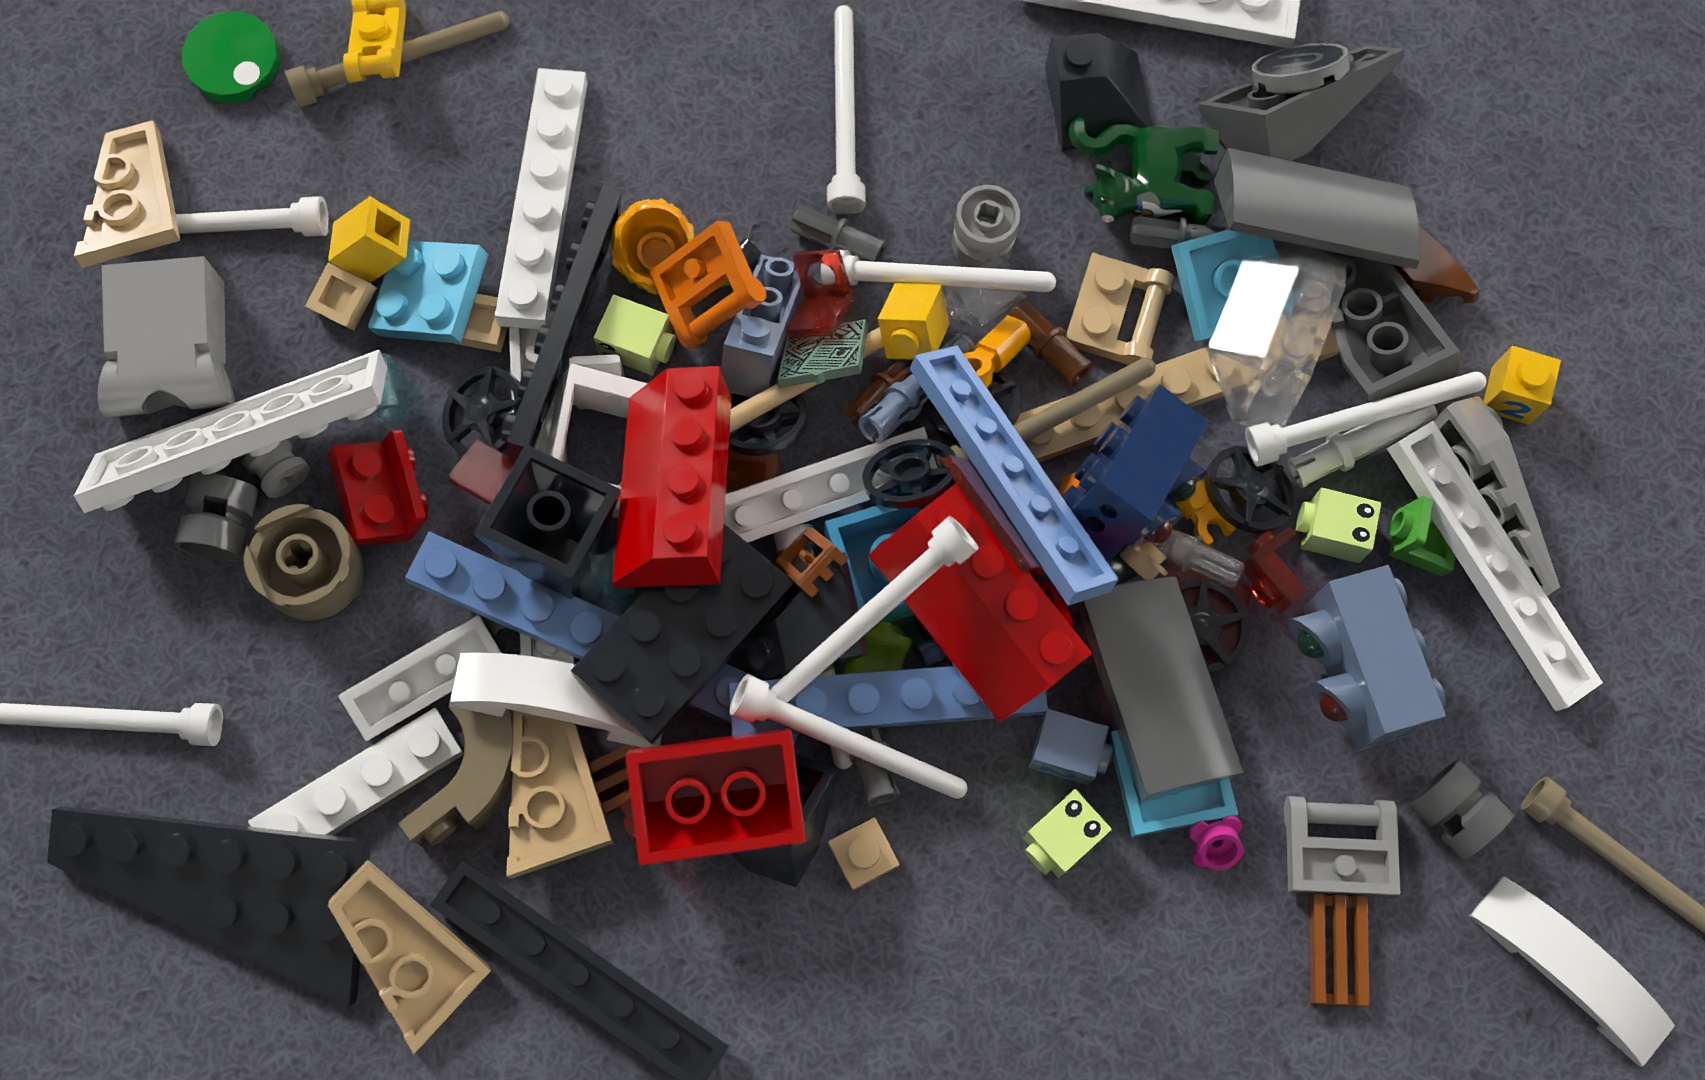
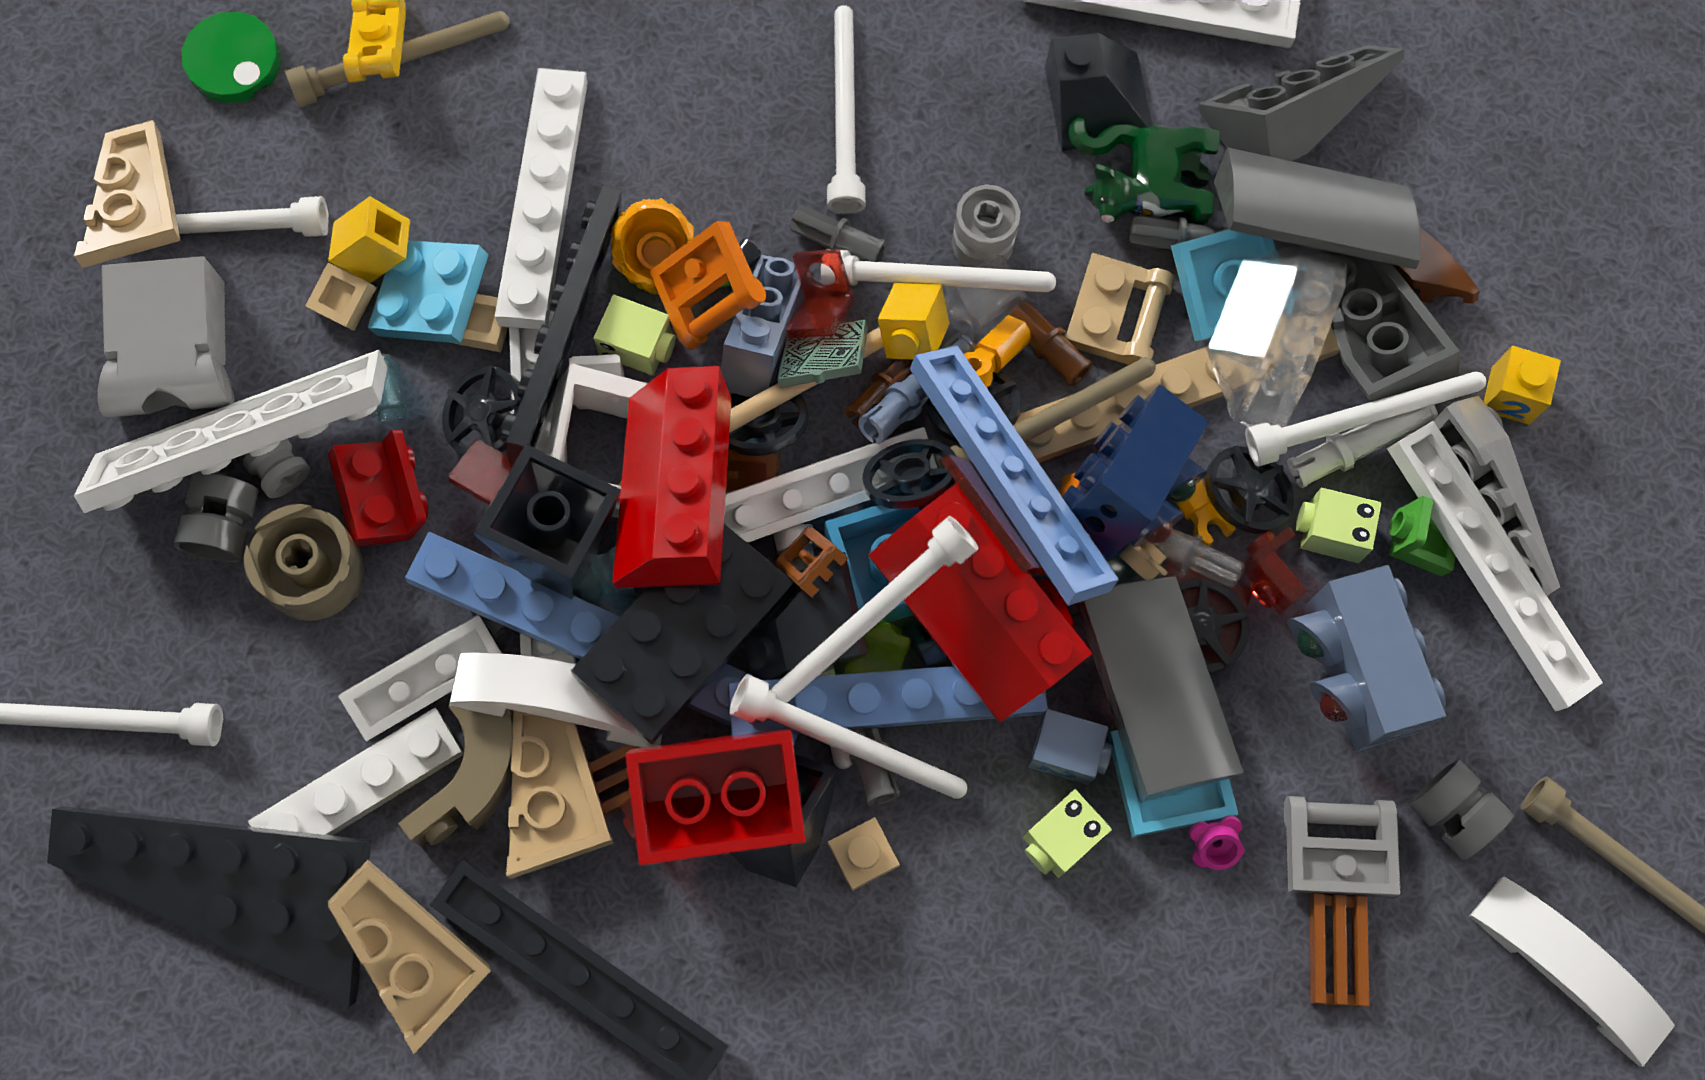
(1300, 68): tile -> none

